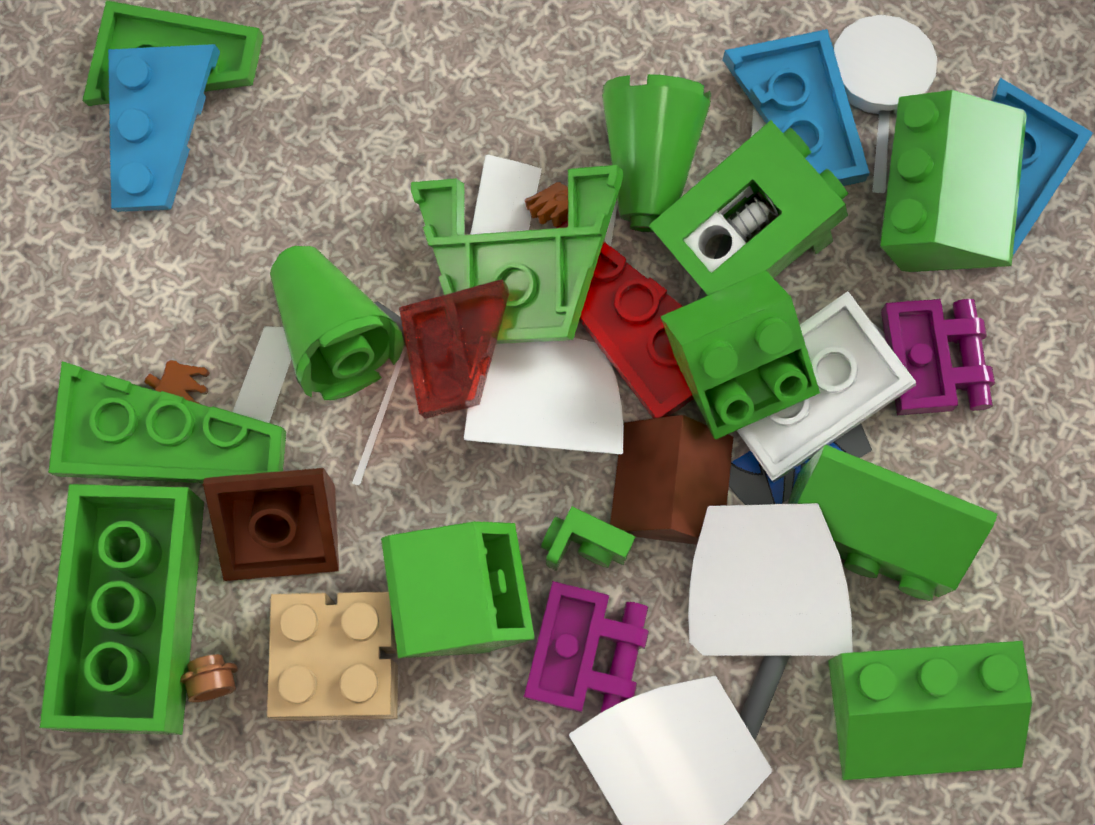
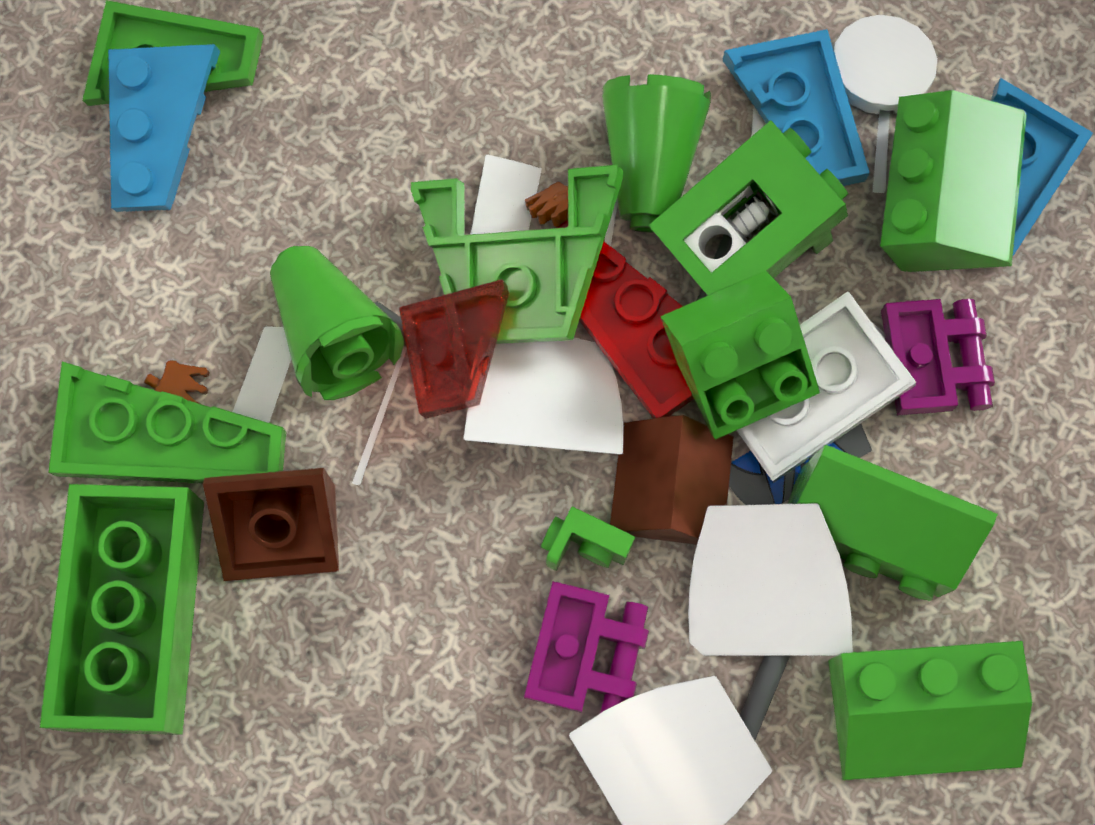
(209, 678): nougat plate -> none
(329, 657): tan piece -> none
(457, 589): bright green slope -> none

